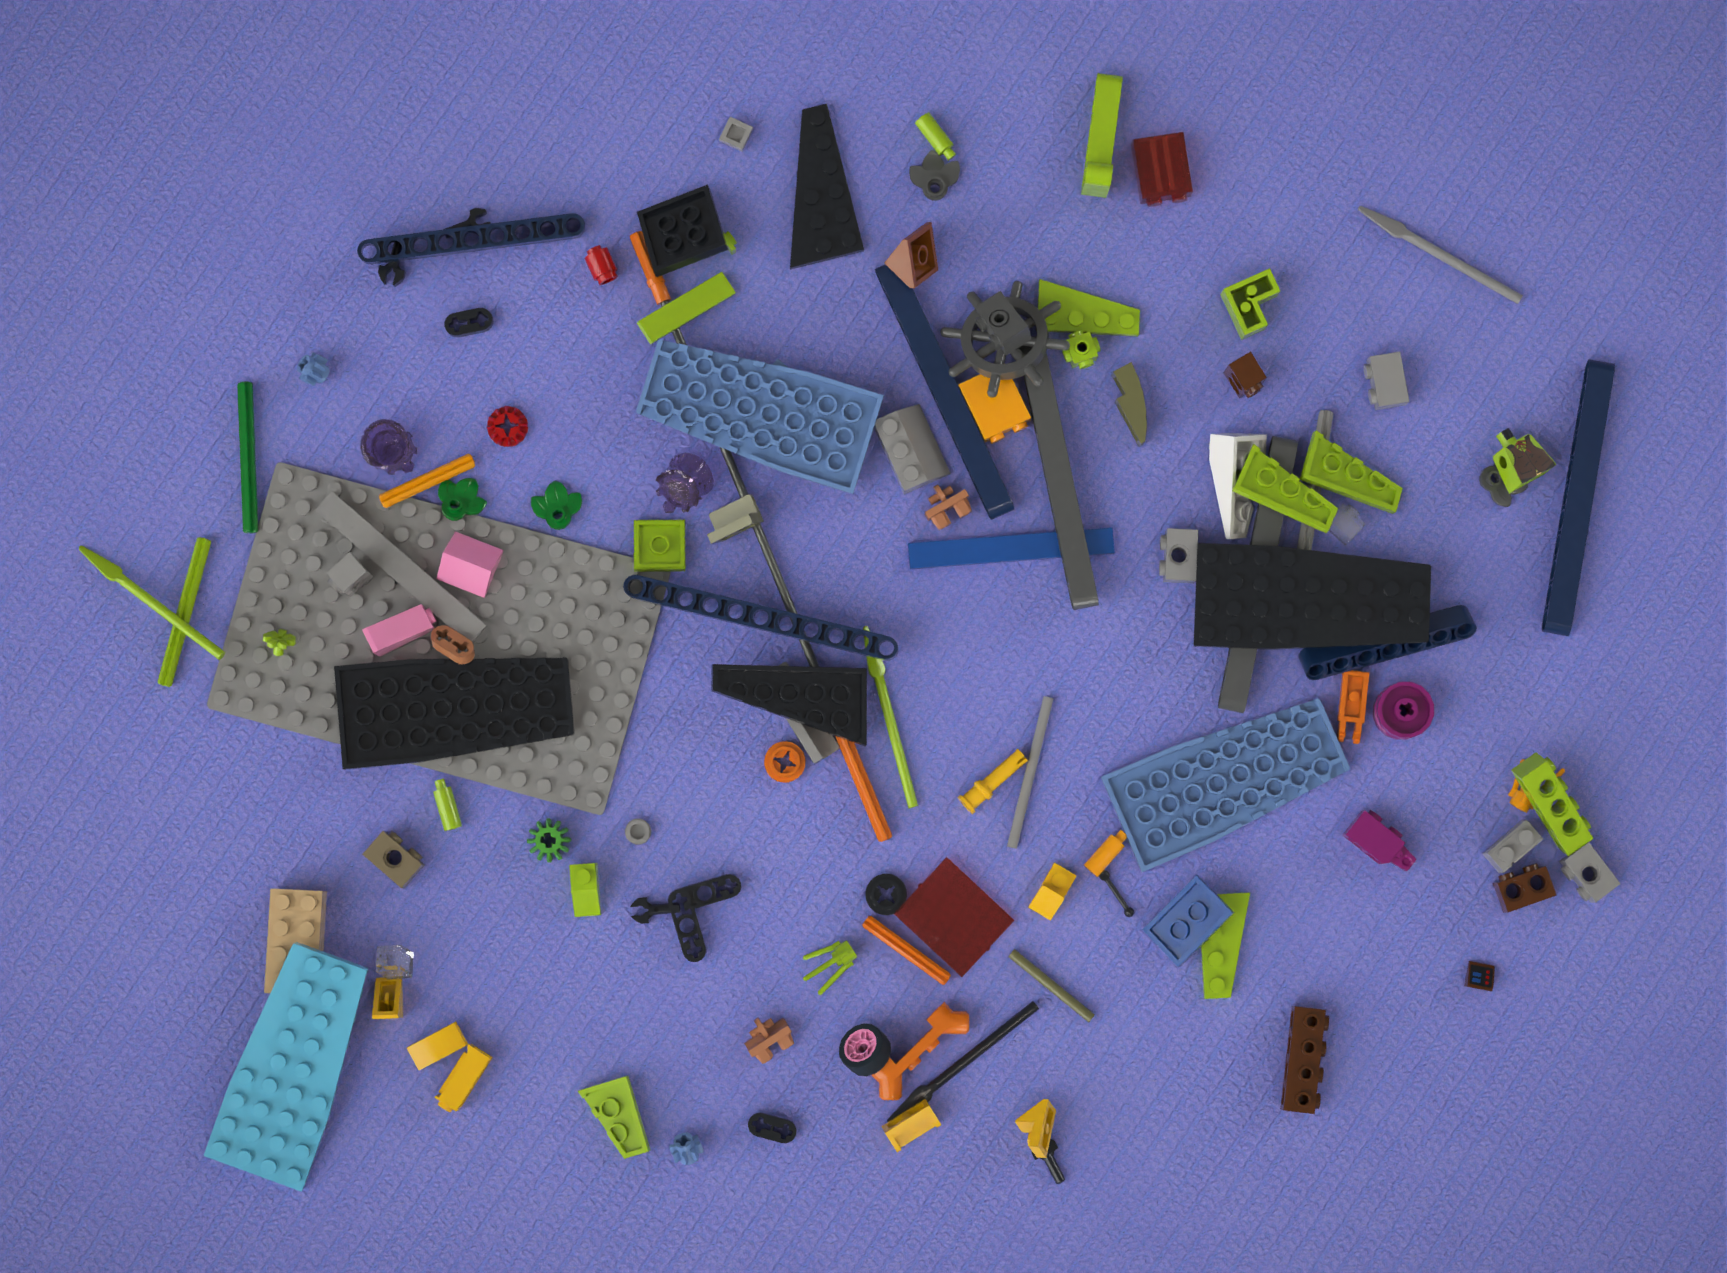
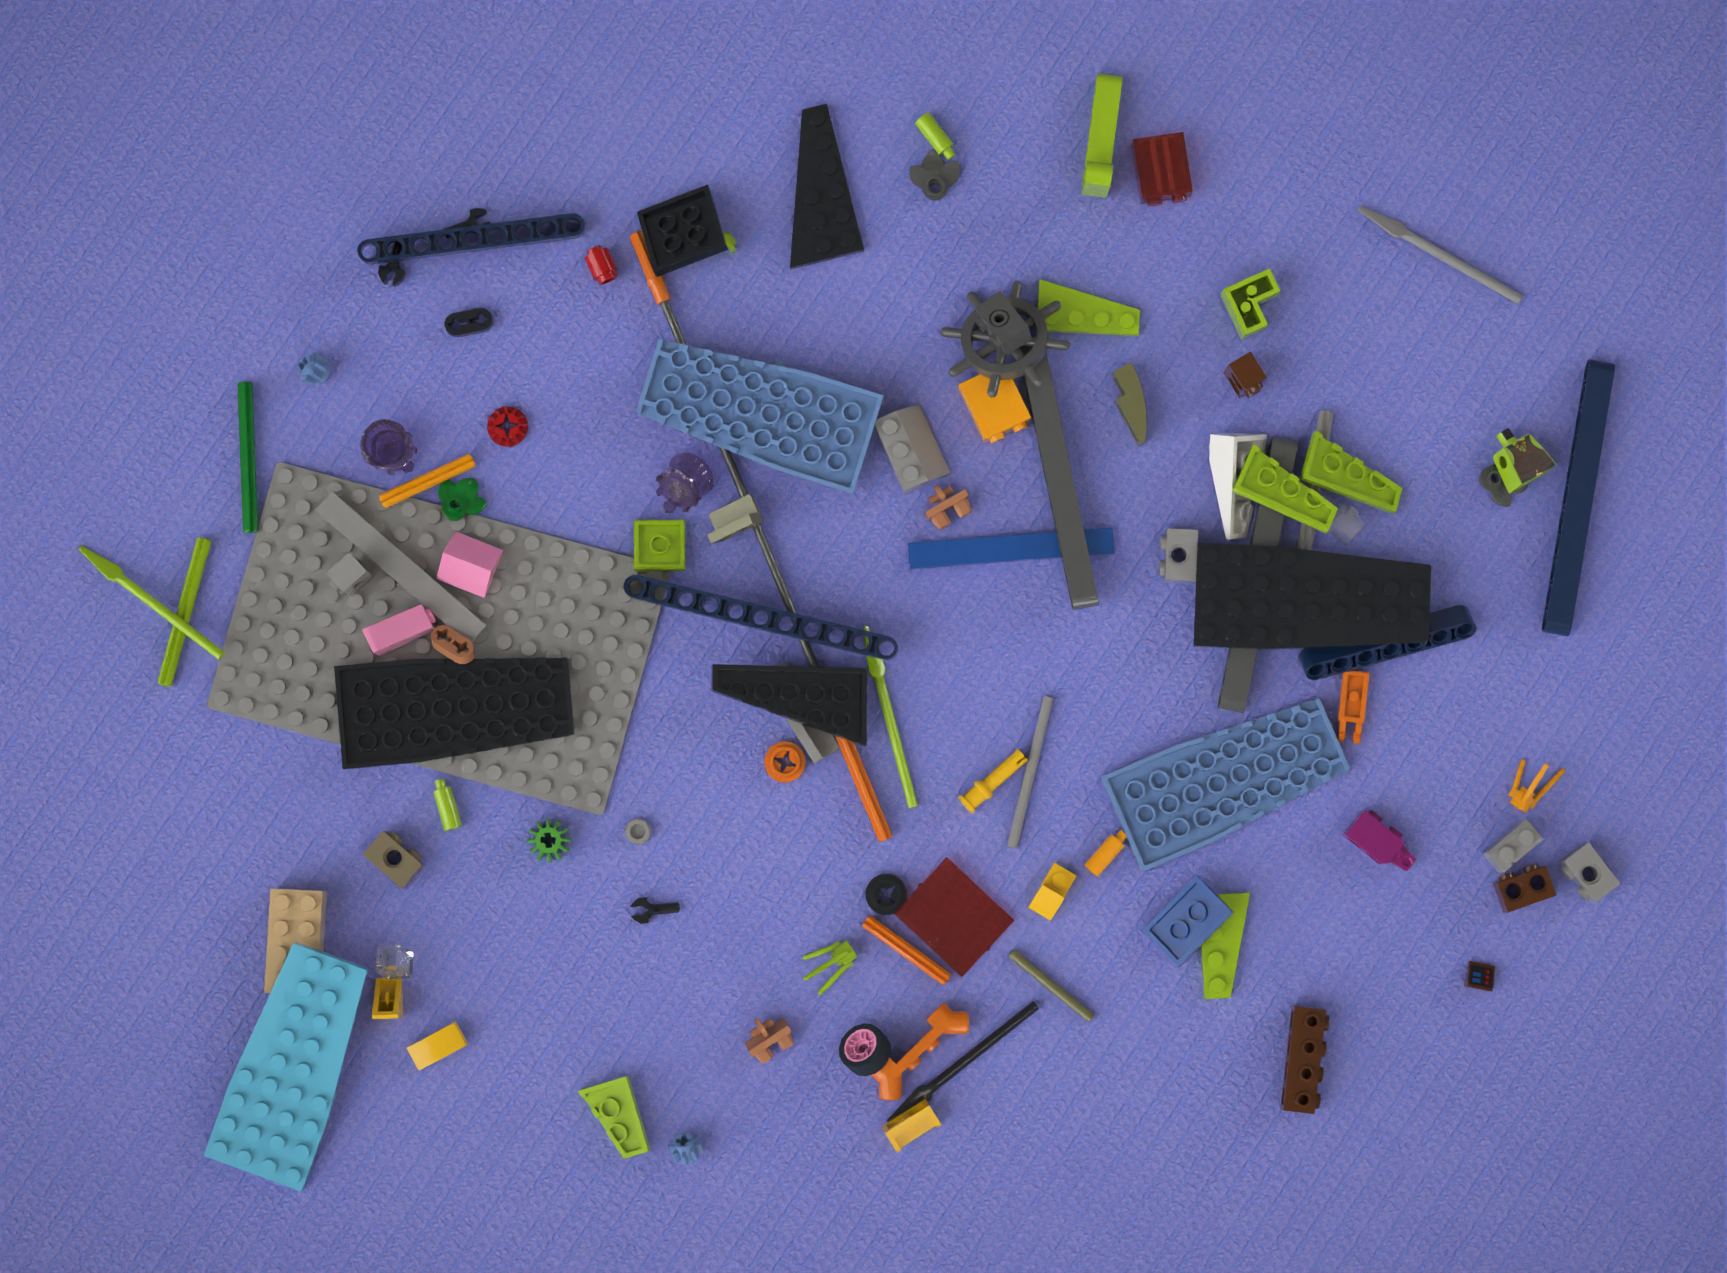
(279, 641): lime plant -> none
(463, 1078): yellow window -> none
(554, 502): green plate -> none
(585, 889): lime slope -> none
(686, 308): lime tile -> none
(693, 902): black beam -> none
(736, 134): light grey plate -> none
(769, 1133): black beam -> none
(915, 257): dark orange slope -> none
(946, 393): dark blue beam -> none
(1039, 1124): yellow slope -> none
(1051, 1163): black bar -> none
(1081, 359): lime brick -> none
(1128, 911): black hinge -> none
(1386, 381): light grey brick -> none
(1418, 710): magenta wheel -> none
(1530, 776): lime brick -> none

